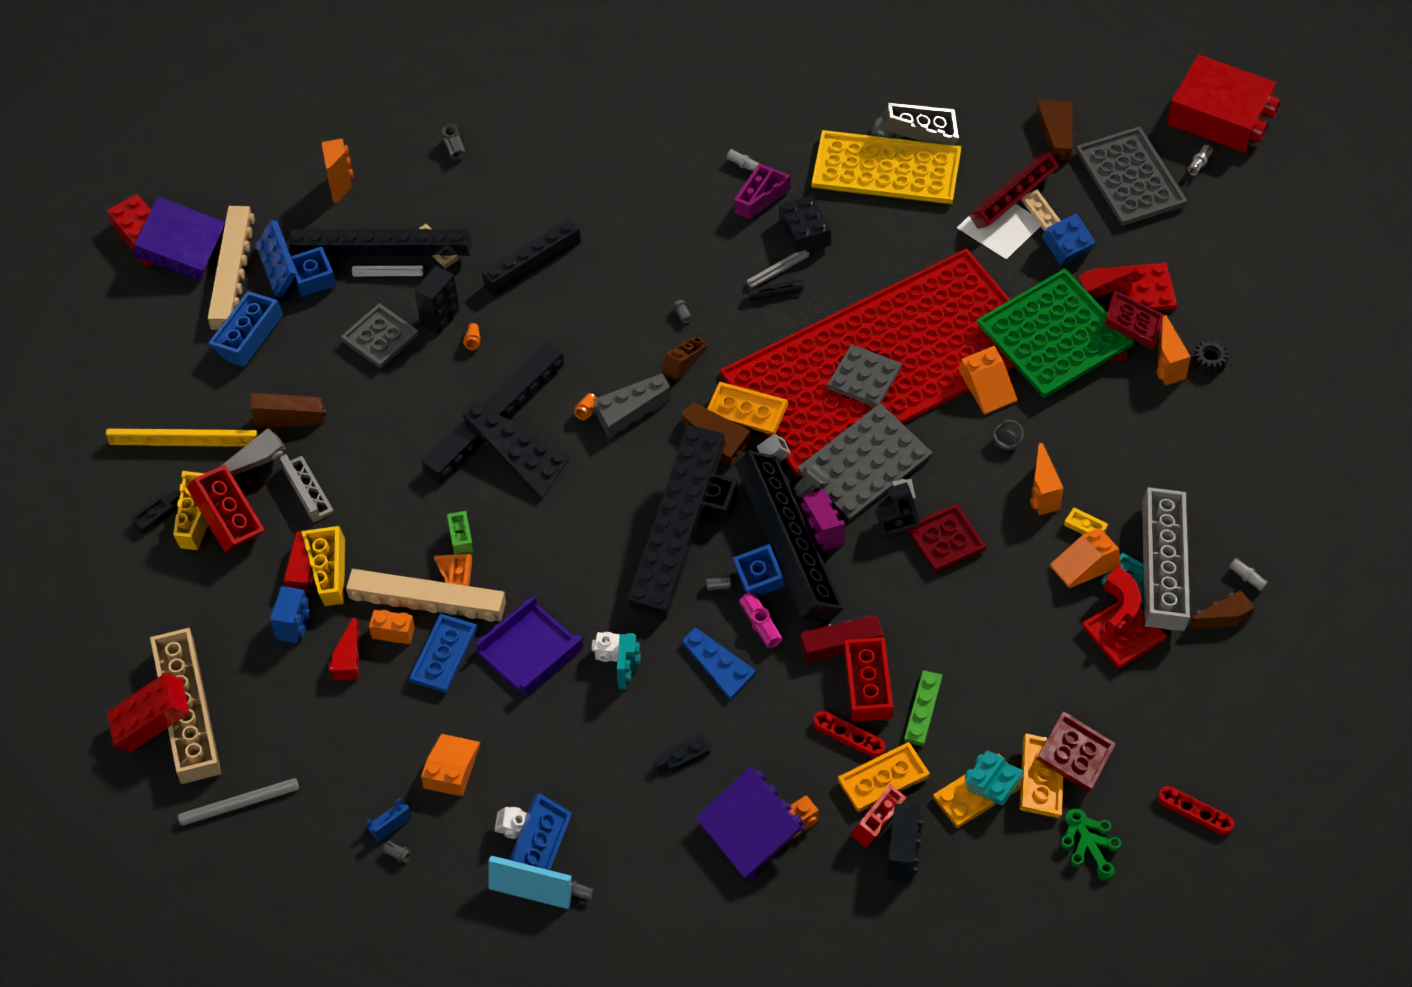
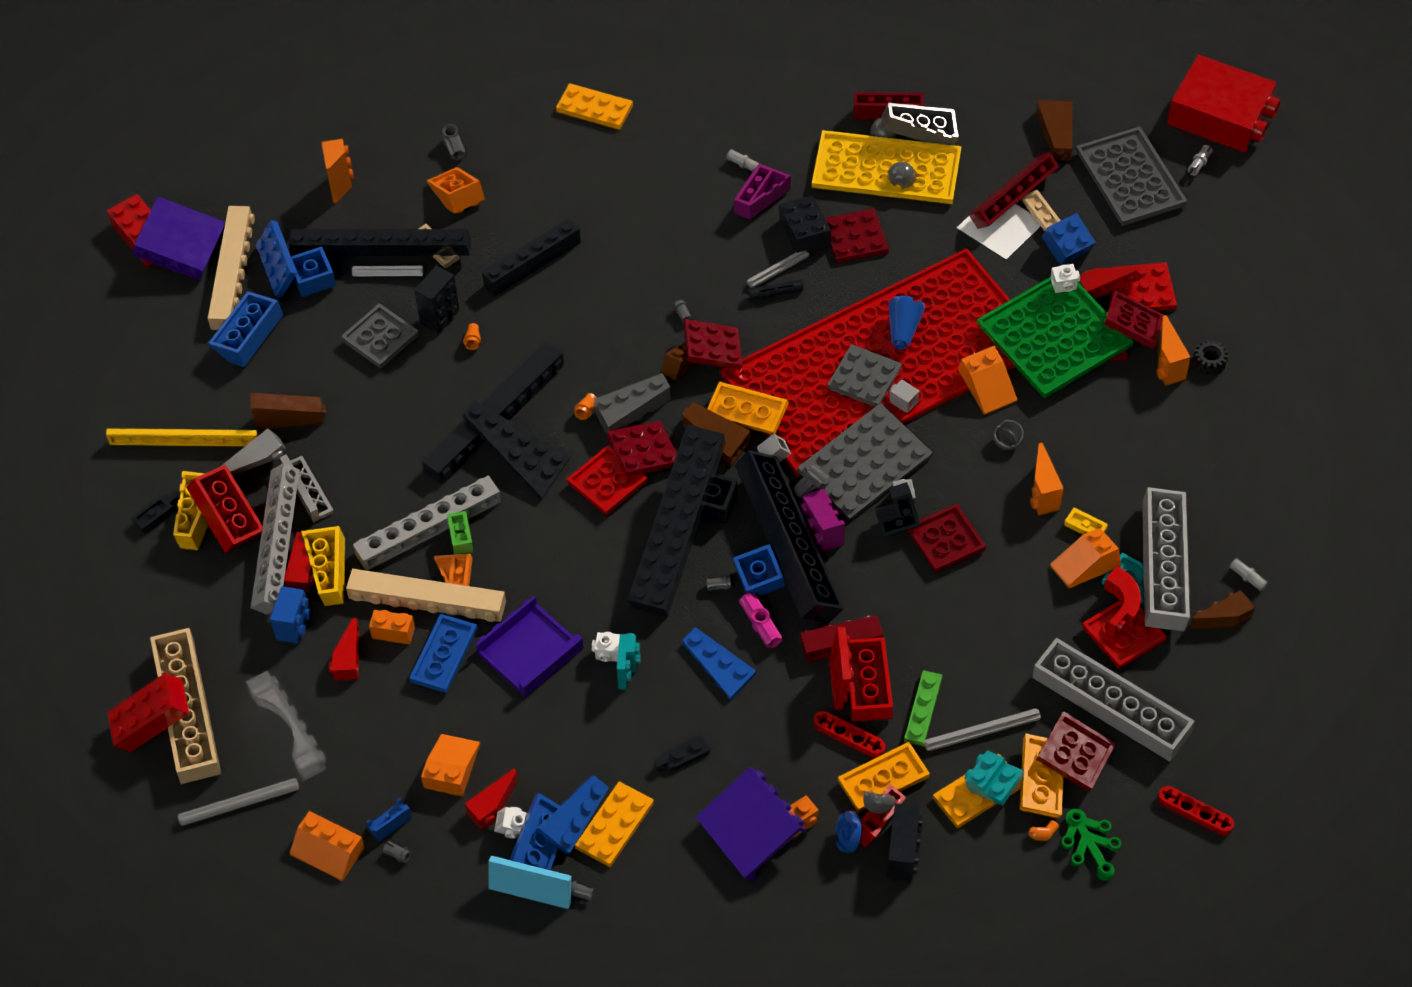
(267, 695): none -> clear arch
(275, 537): none -> light grey brick
(326, 846): none -> orange slope
(457, 189): none -> orange slope
(474, 500): none -> light grey brick
(487, 803): none -> red slope
(573, 815): none -> blue wing
(594, 106): none -> light orange plate
(604, 481): none -> red plate
(614, 824): none -> light orange plate
(642, 448): none -> dark red plate
(712, 344): none -> dark red plate
(840, 669): none -> red plate
(848, 831): none -> blue tile
(856, 236): none -> dark red plate
(872, 104): none -> dark red brick
(878, 802): none -> dark grey hair
(902, 174): none -> dark grey hair
(904, 320): none -> blue cone
(904, 396): none -> light grey brick
(982, 729): none -> light grey axle
(1043, 833): none -> orange arm
(1064, 278): none -> white brick
(1113, 699): none -> light grey brick

